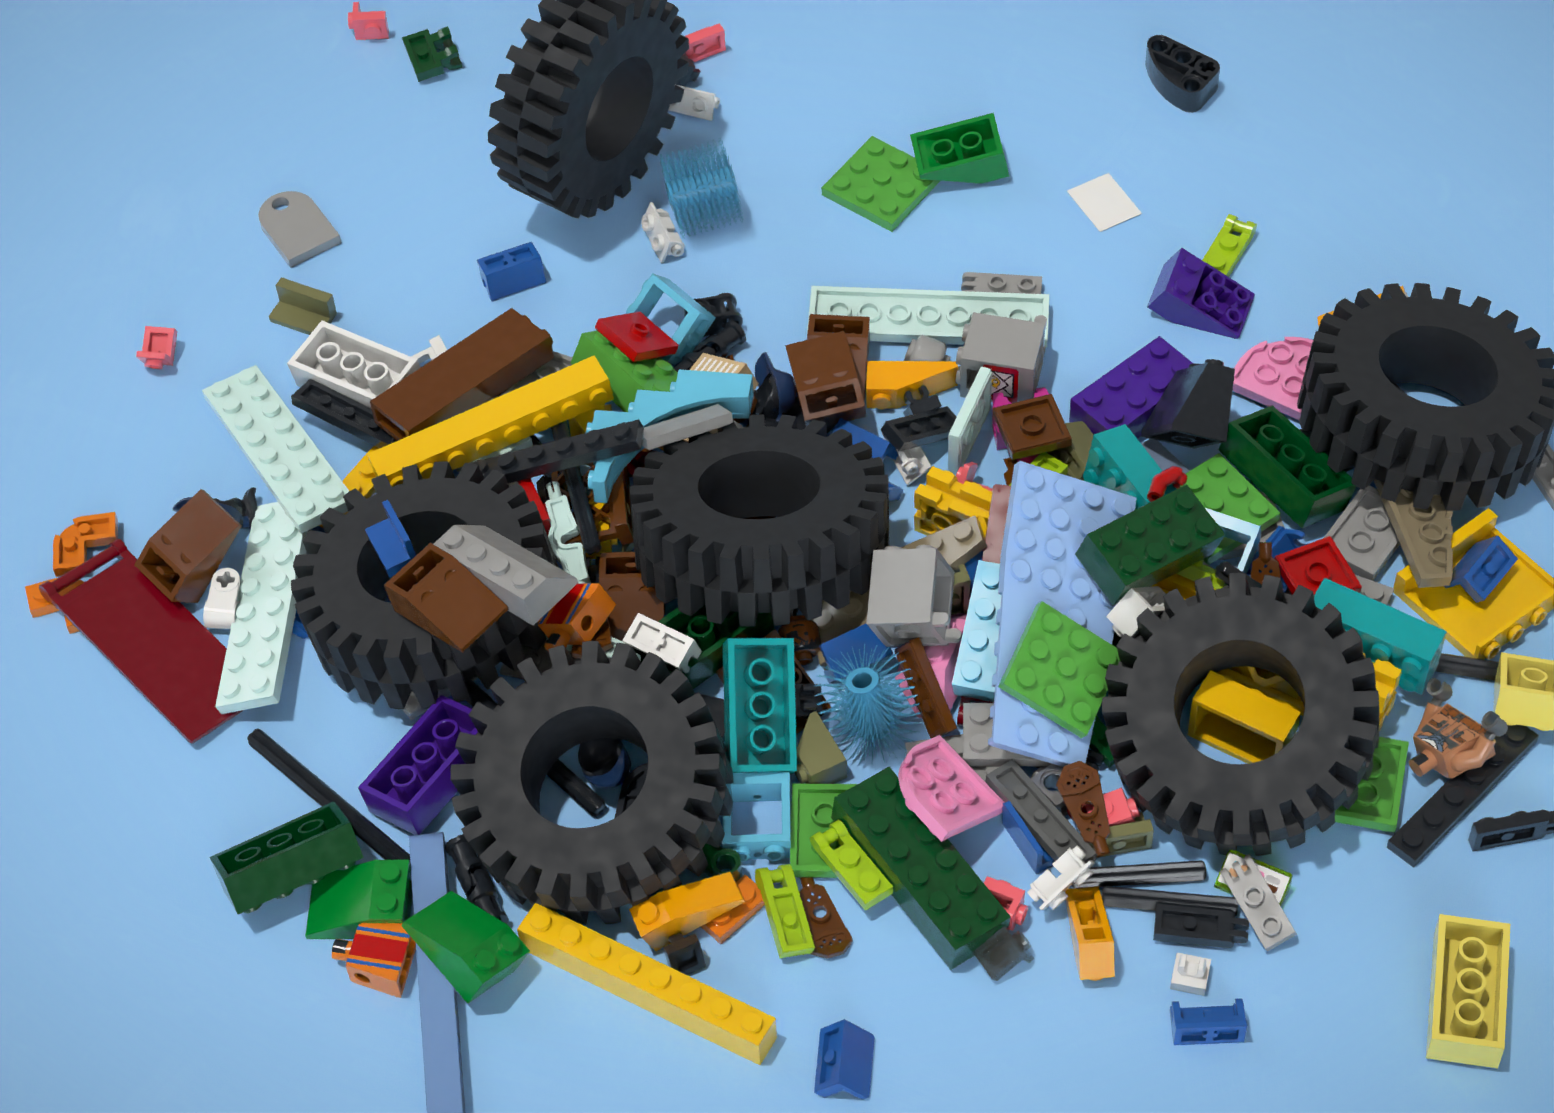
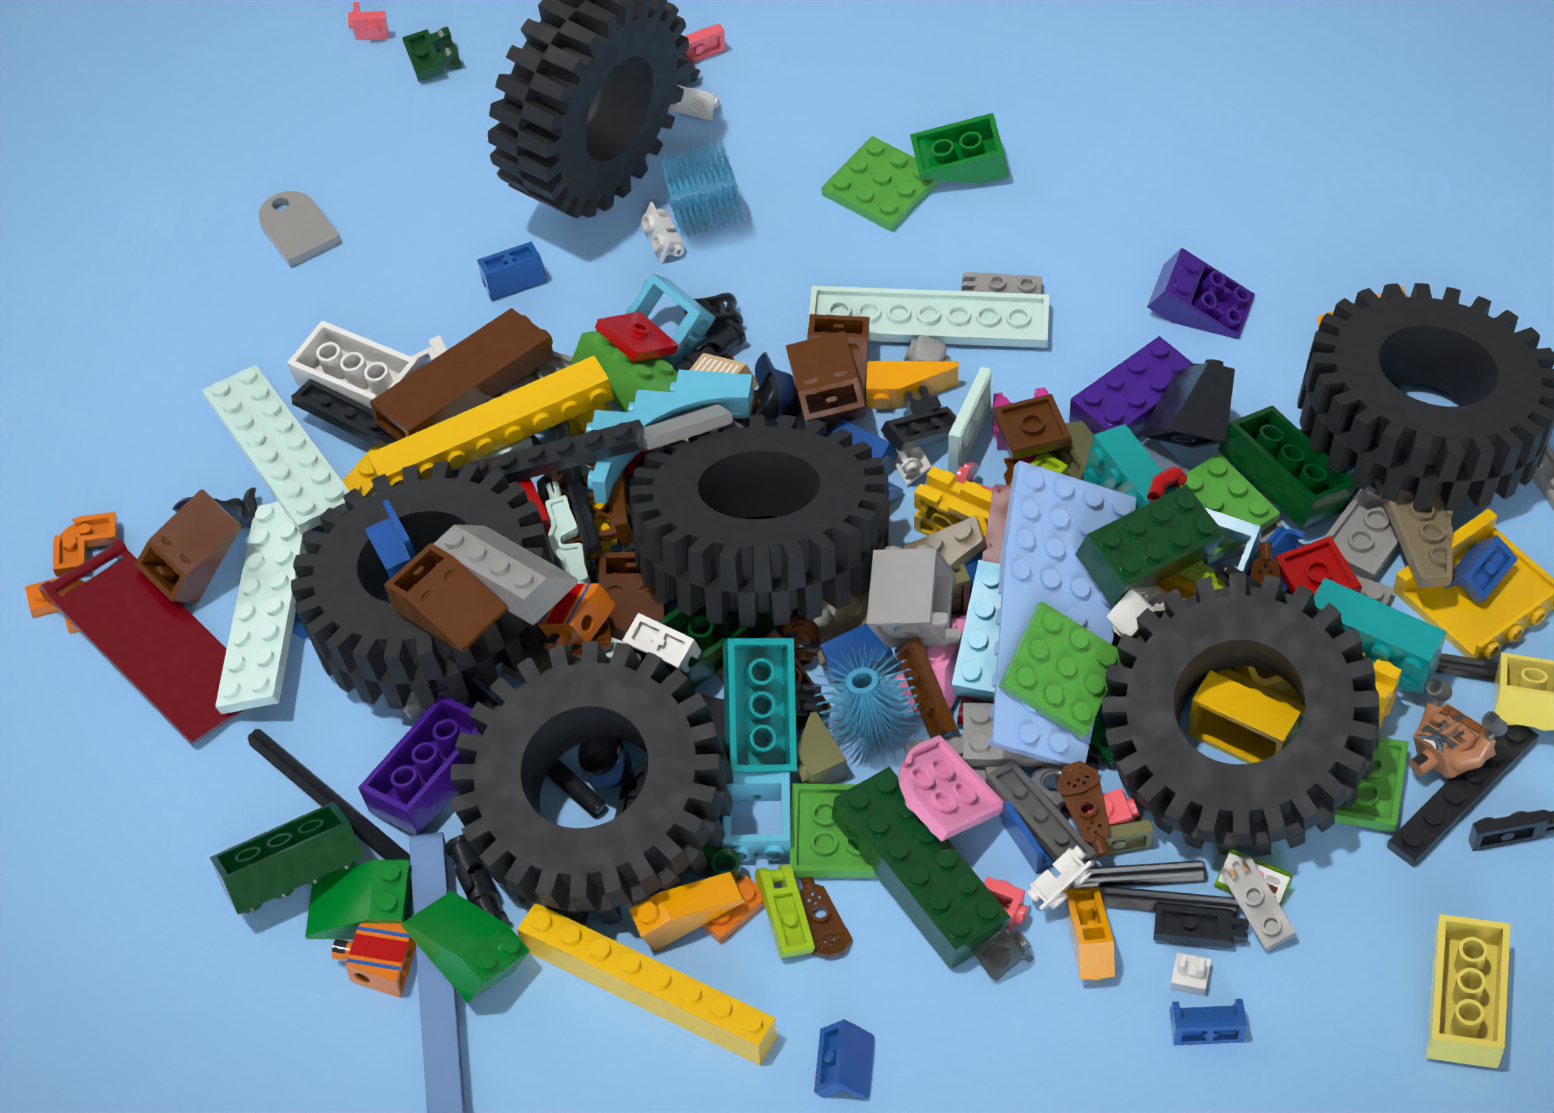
(158, 347): coral bracket -> none
(221, 601): white piece -> none
(302, 306): olive panel -> none
(684, 953): black tile -> none
(852, 865): lime plate -> none
(1007, 347): light grey container -> none
(1104, 202): white sticker -> none
(1181, 73): black beam -> none
(1227, 247): lime plate -> none
(1274, 373): bright pink plate -> none

